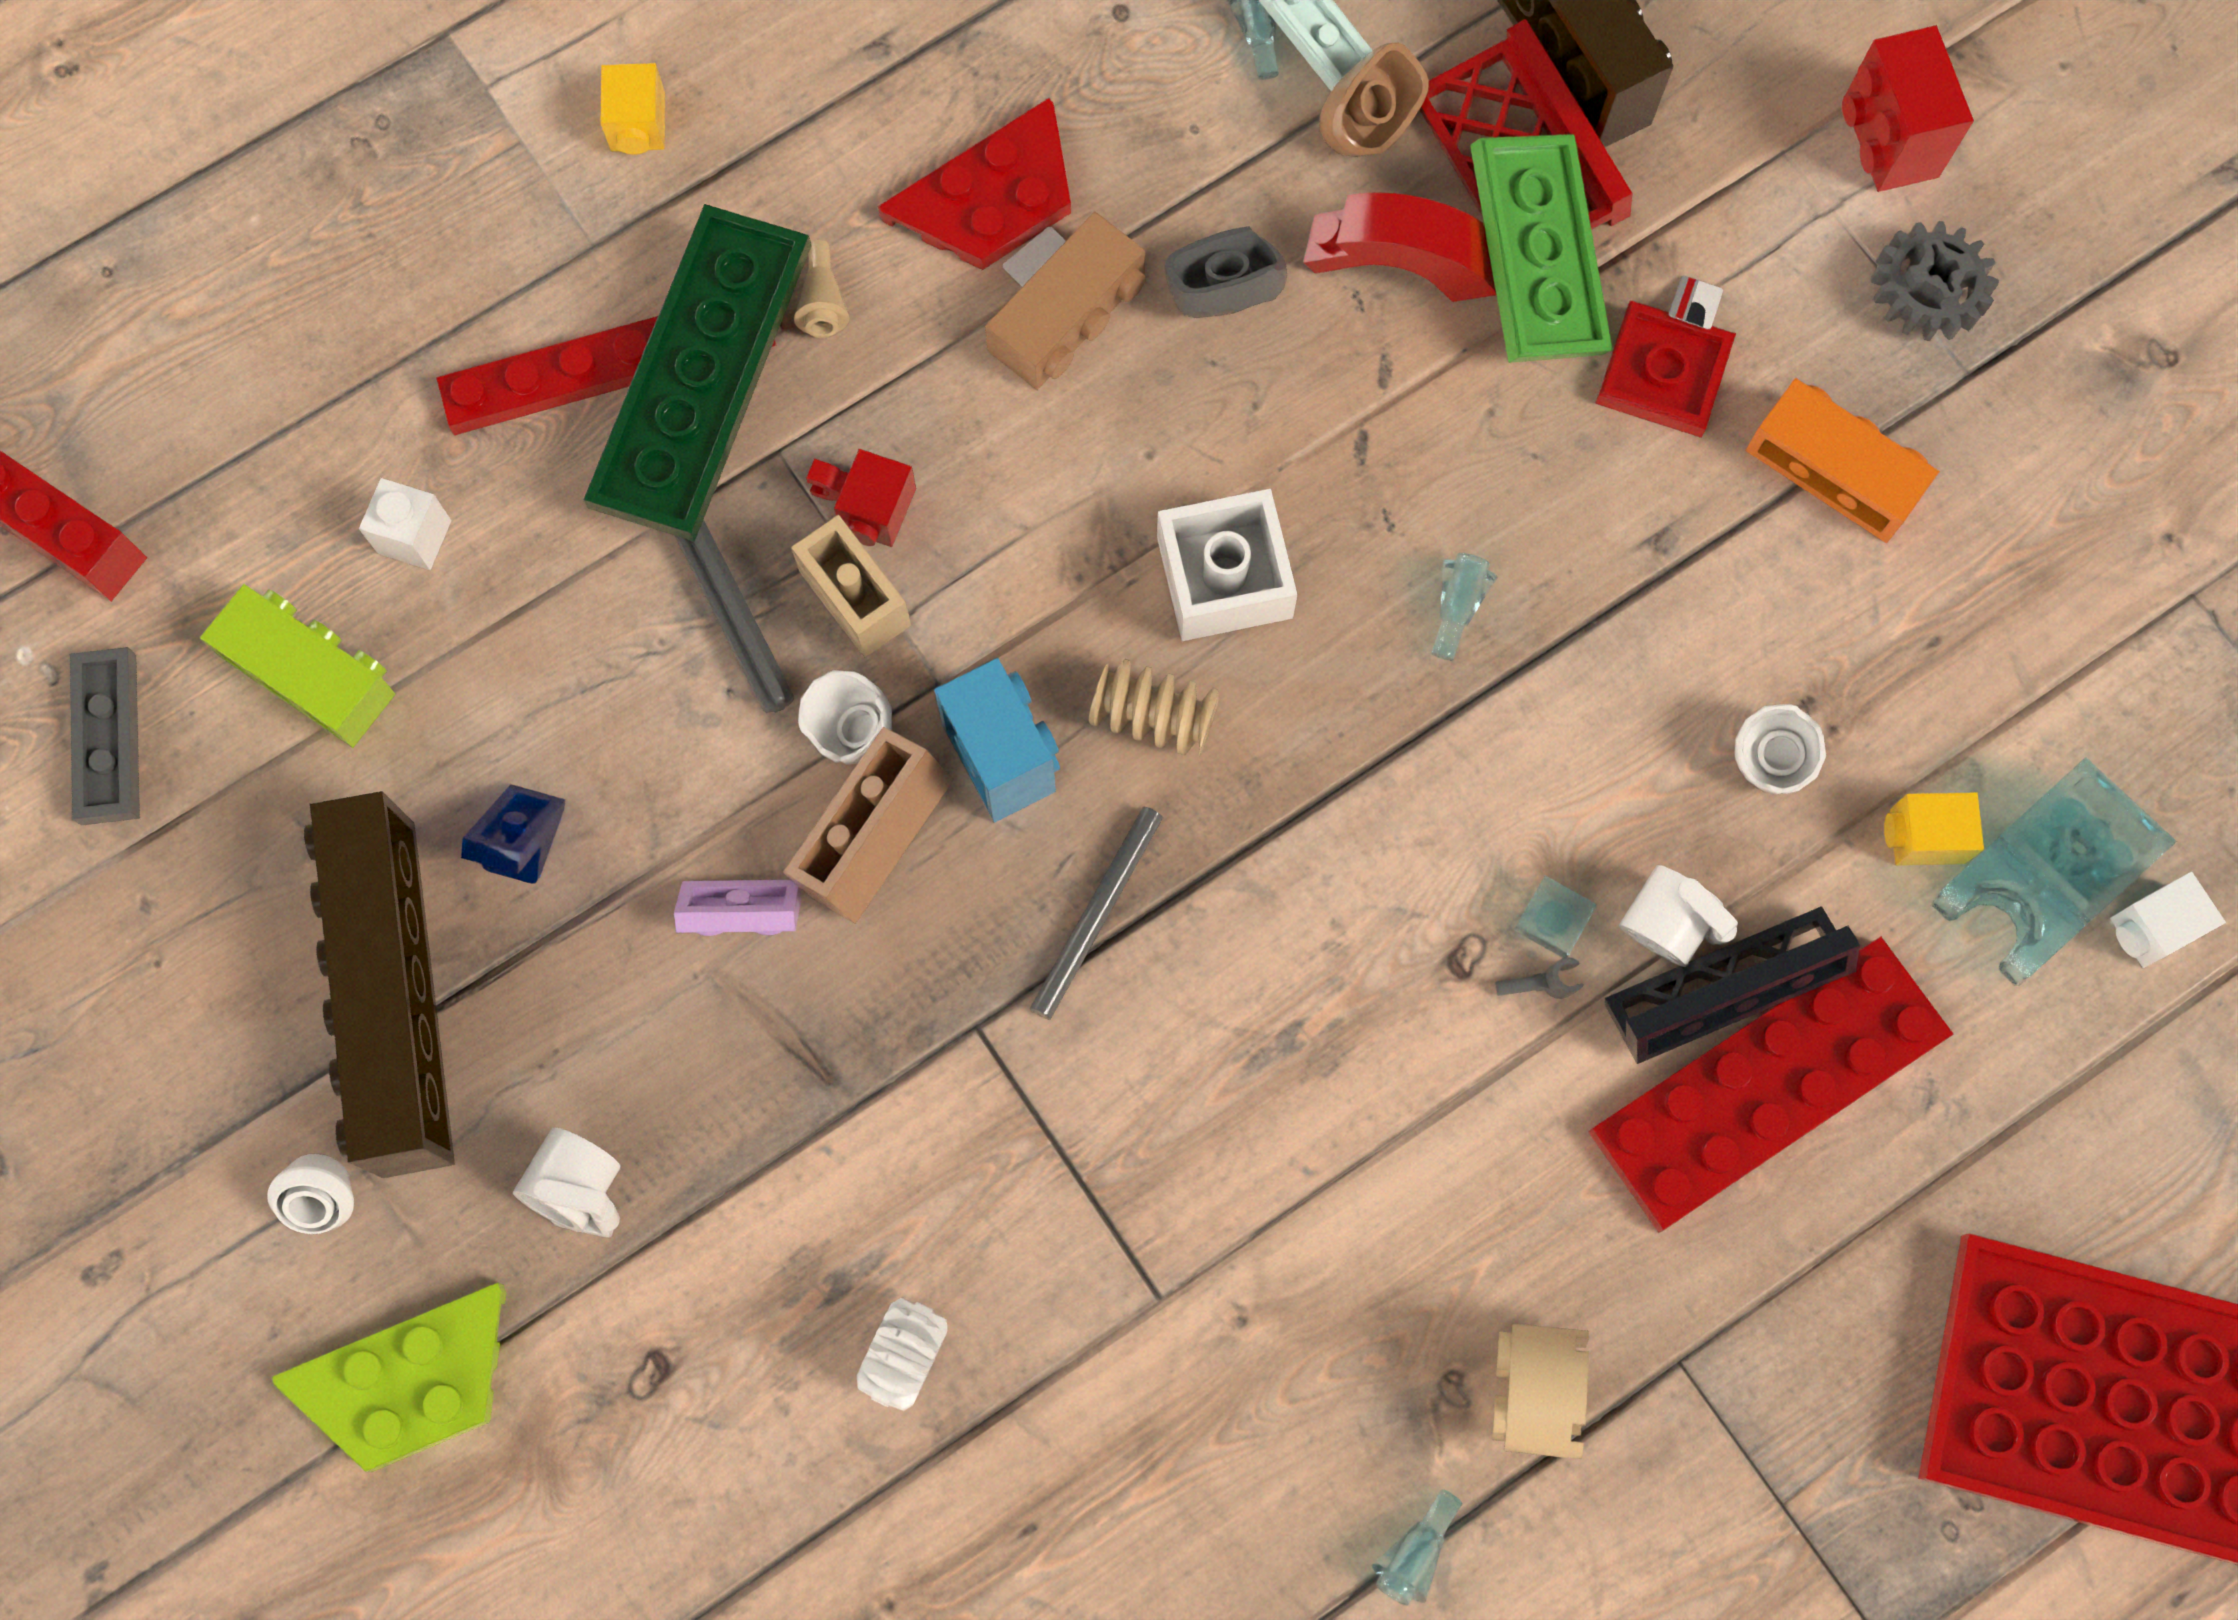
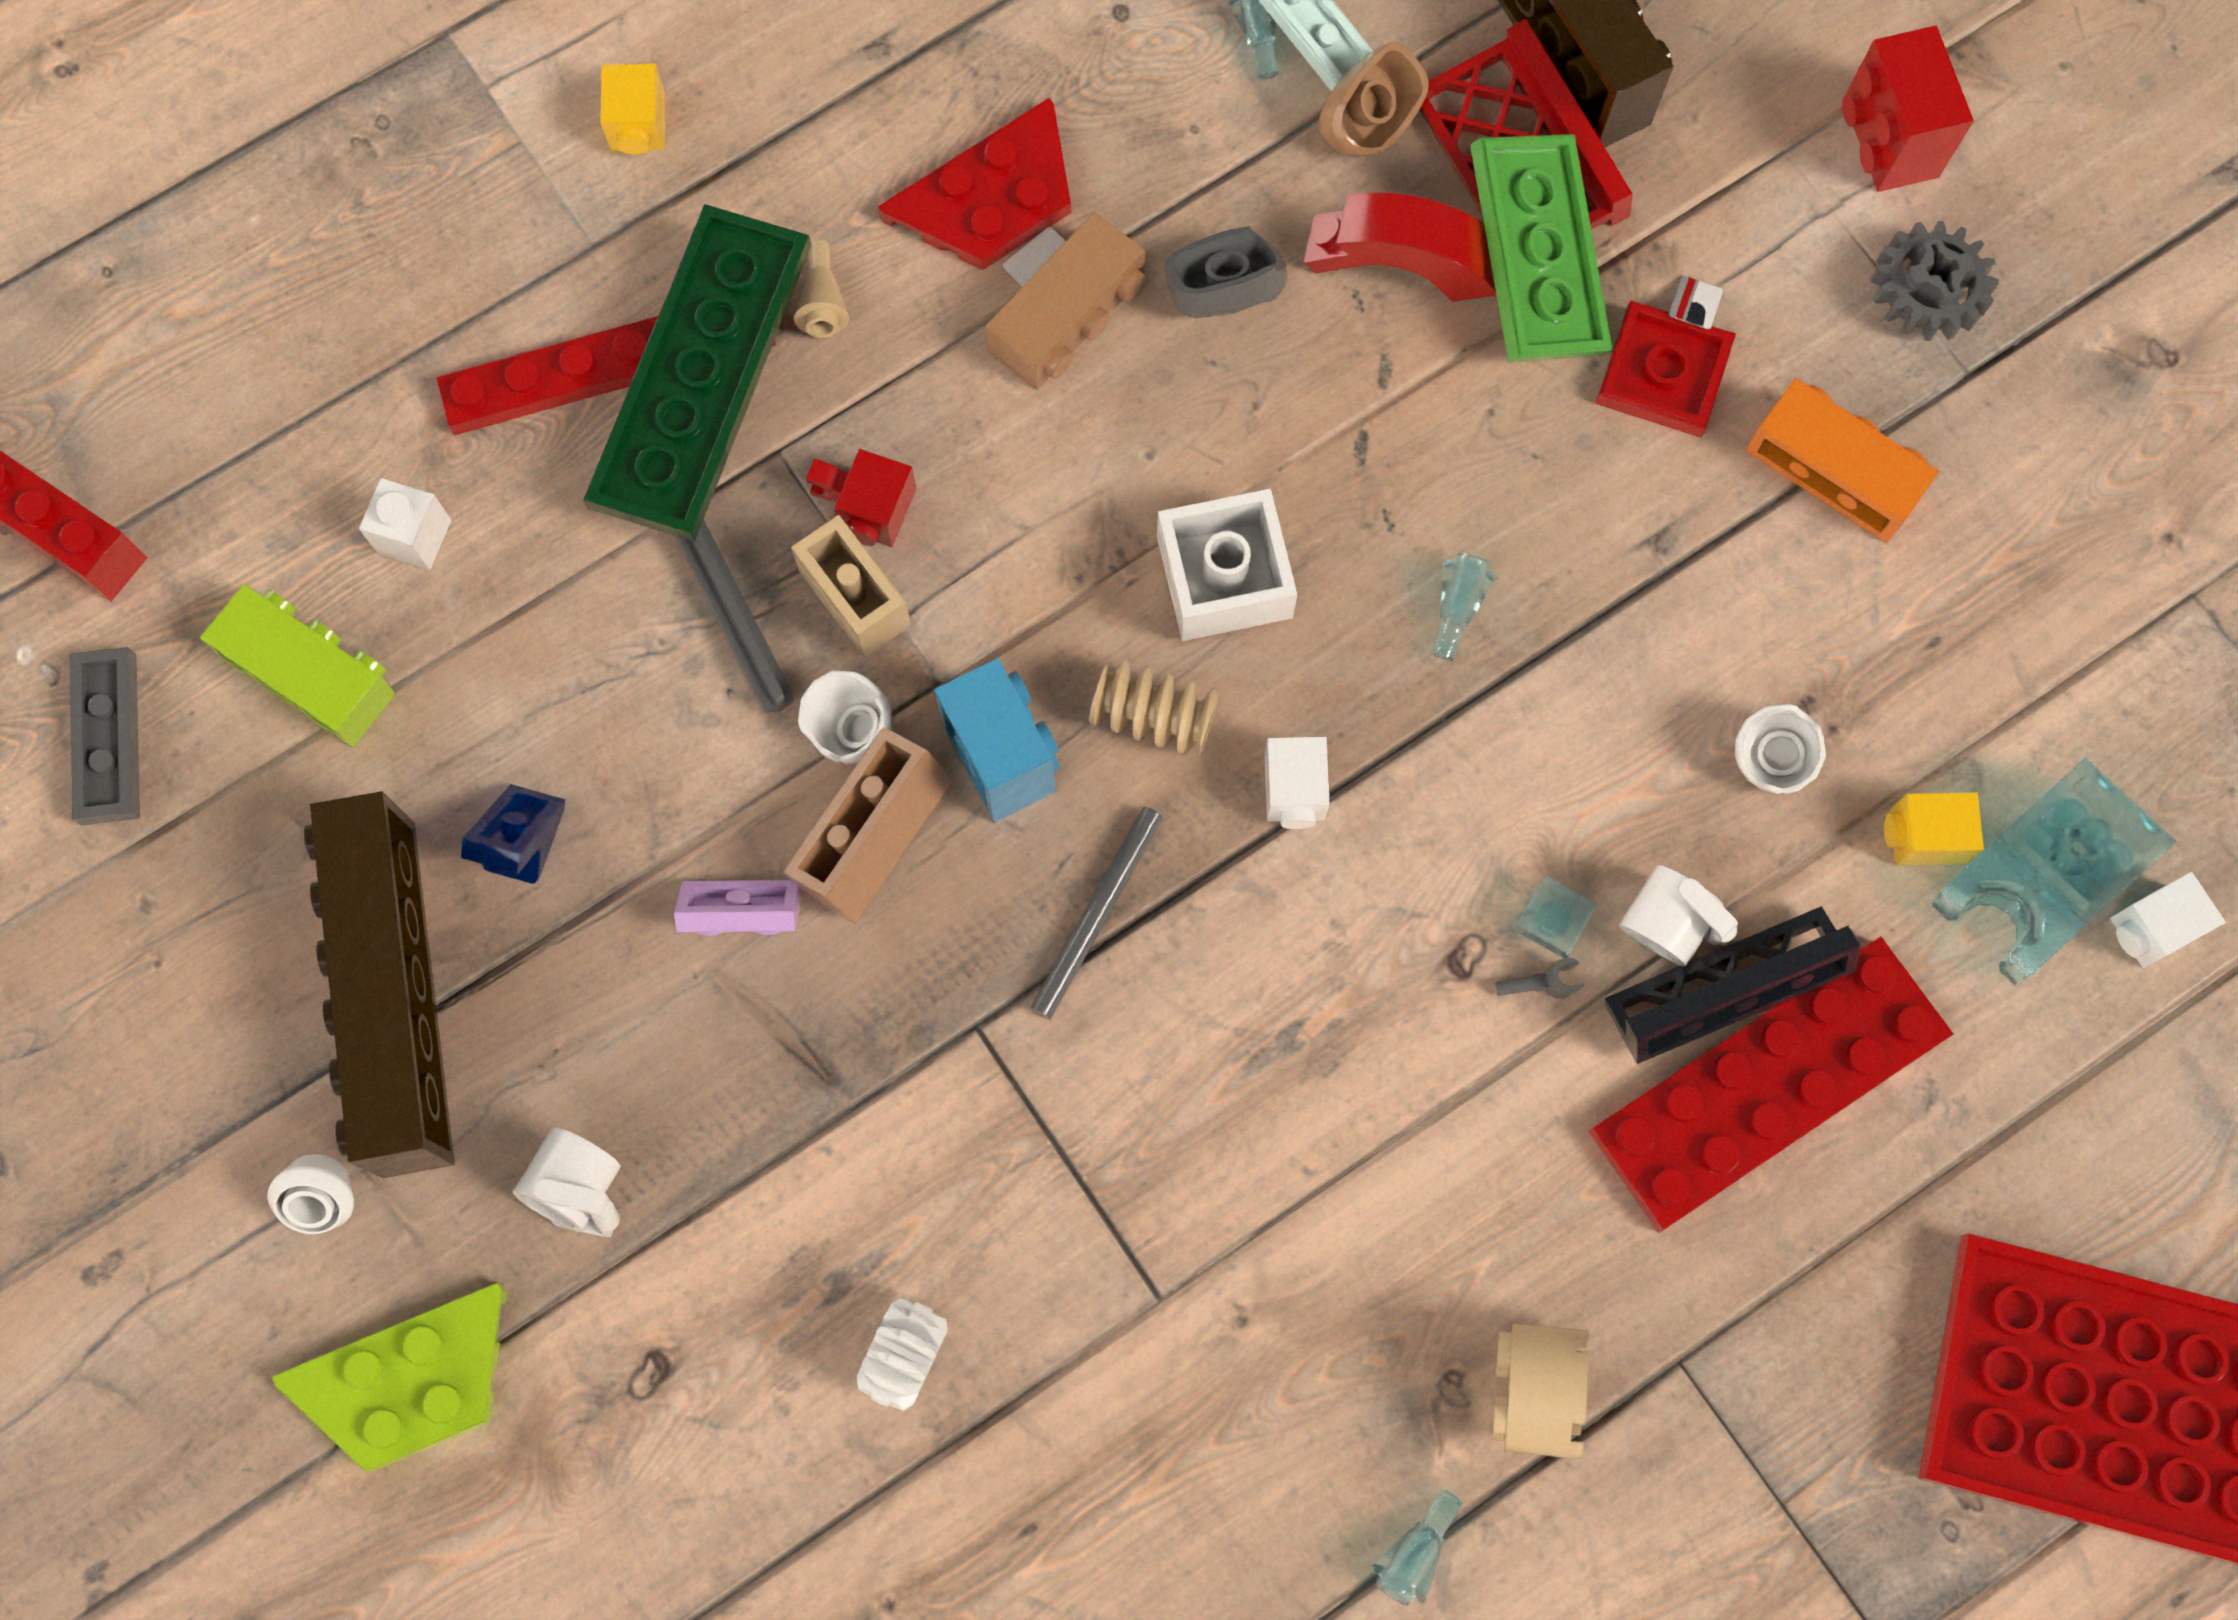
(1296, 781): none -> white brick

